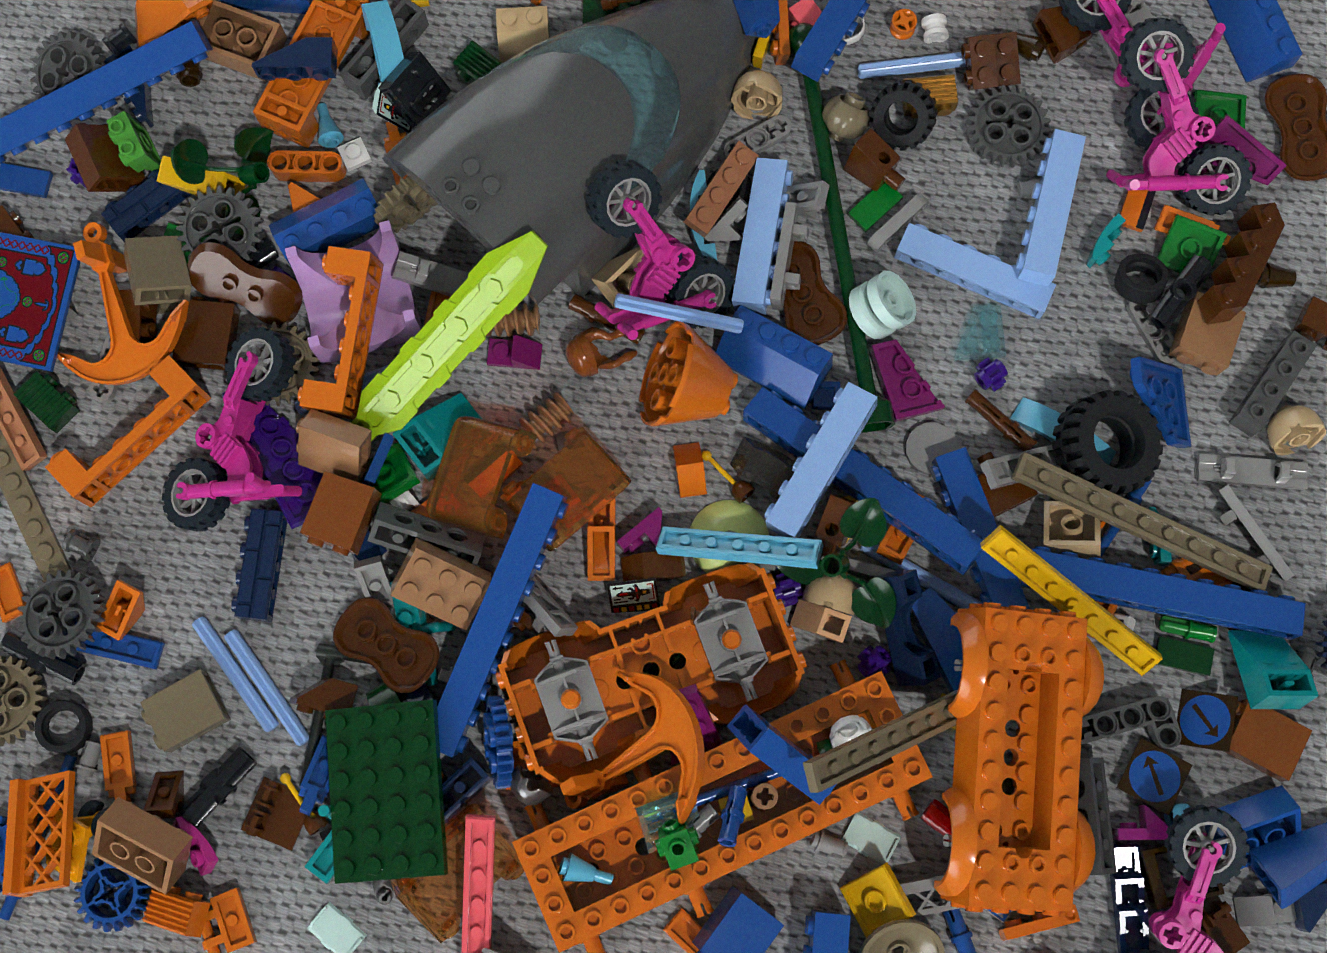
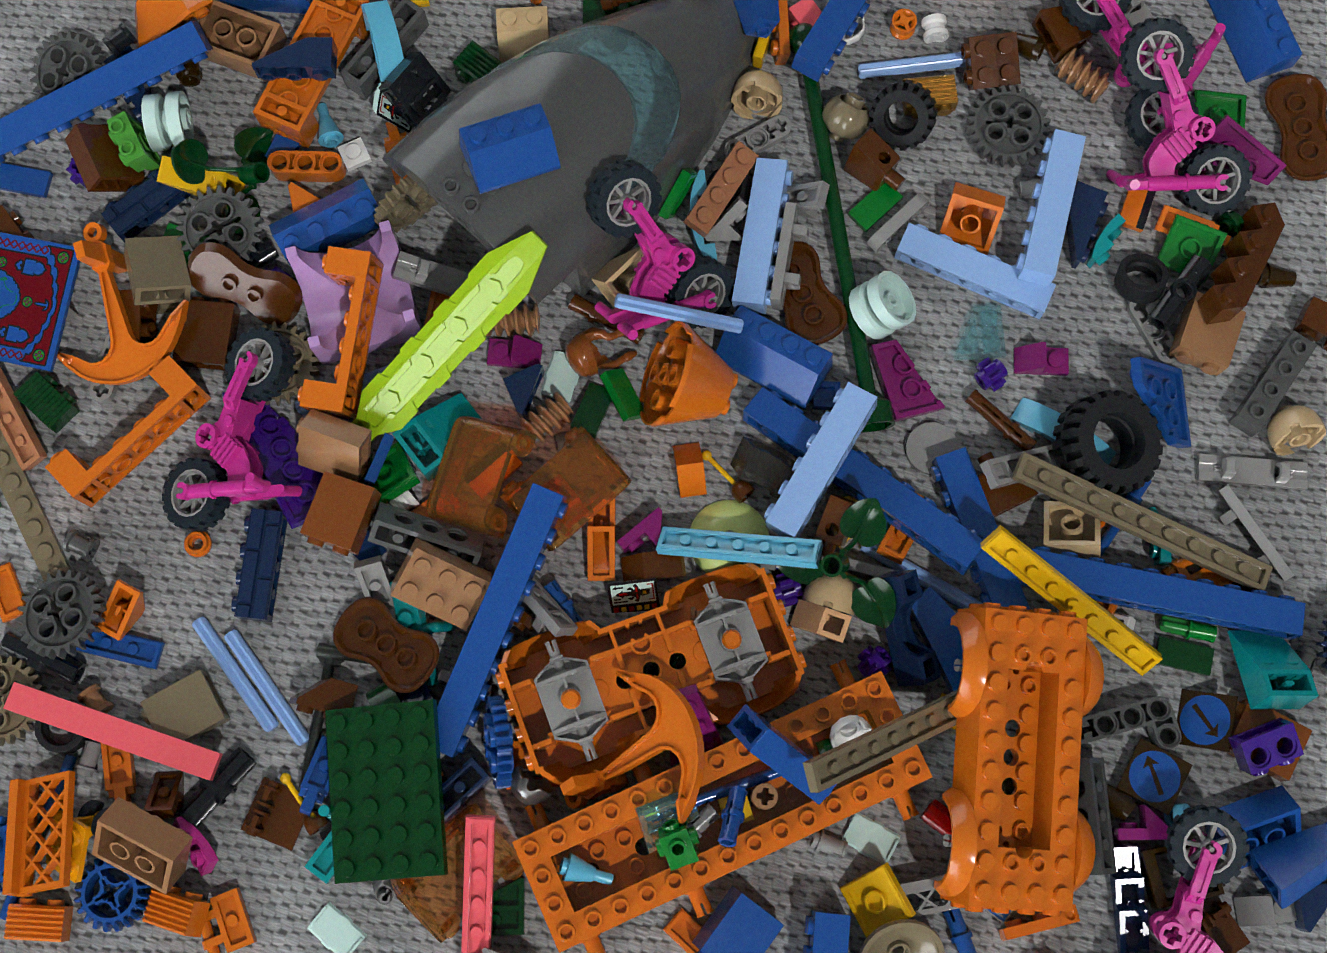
(39, 921): none -> orange brick
(95, 699): none -> medium nougat bush
(113, 731): none -> coral tile
(166, 119): none -> light aqua wheel
(190, 540): none -> orange plate
(282, 143): none -> blue tile
(509, 148): none -> blue slope
(509, 909): none -> dark green wing
(523, 387): none -> dark blue slope
(559, 377): none -> light aqua piece
(566, 604): none -> blue pin
(592, 409): none -> dark green tile
(622, 394): none -> green tile
(678, 193): none -> green tile
(972, 216): none -> orange slope
(1041, 360): none -> magenta slope
(1081, 224): none -> dark blue slope
(1083, 75): none -> medium nougat piece
(1119, 803): none -> dark brown cone
(1231, 223): none -> dark green plate
(1265, 740): none -> dark purple brick

